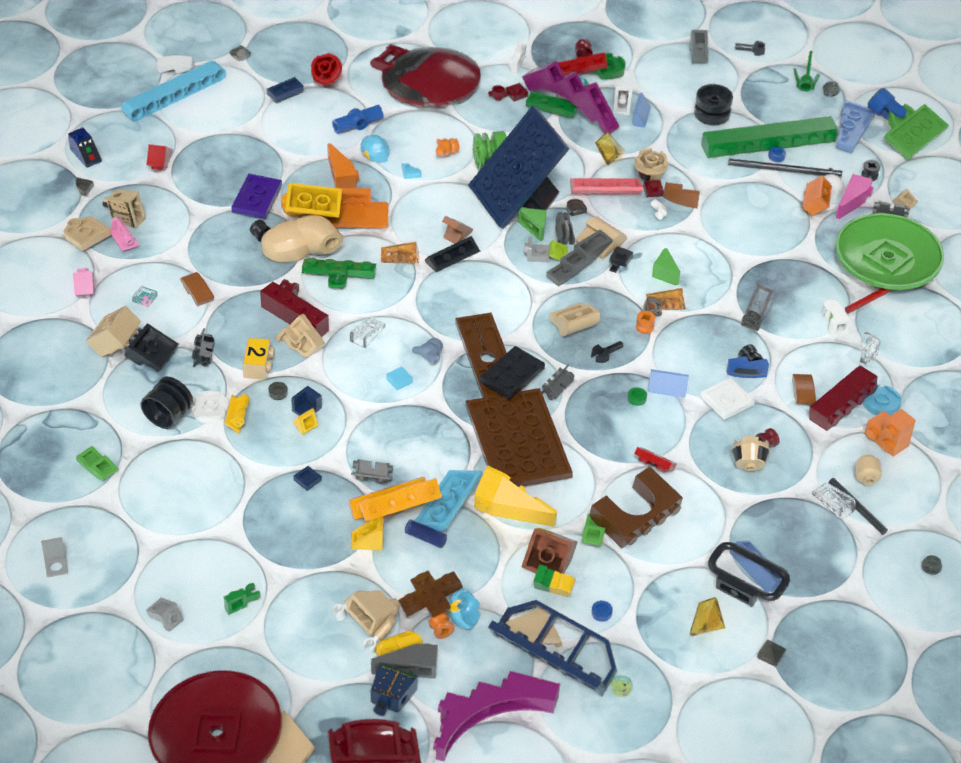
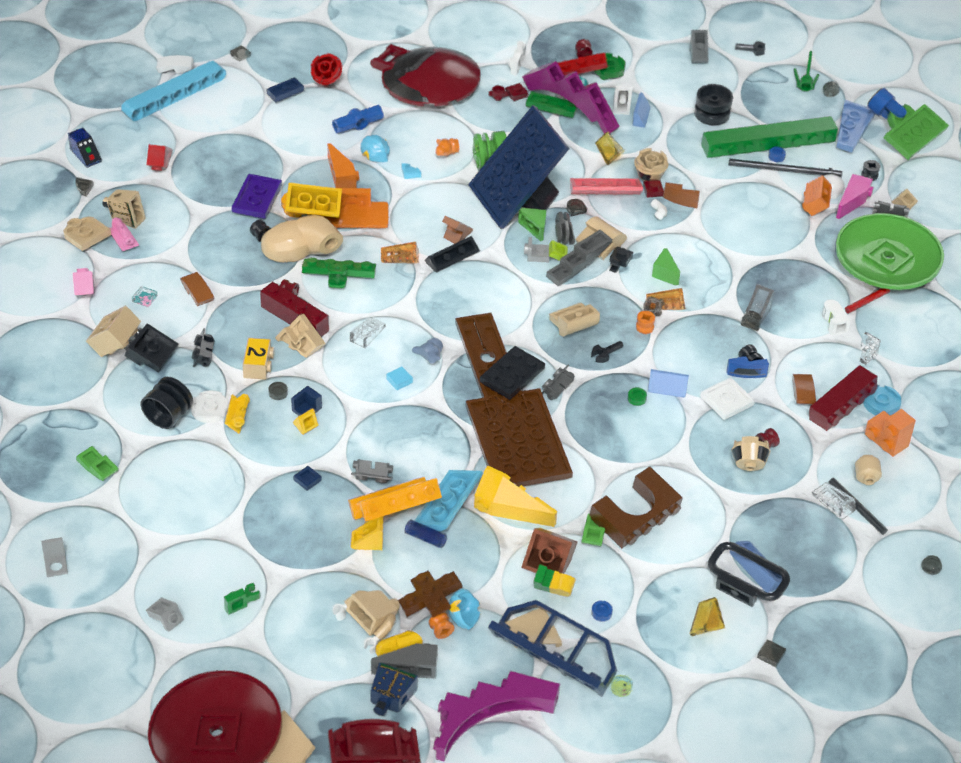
(648, 456): red plate -> none

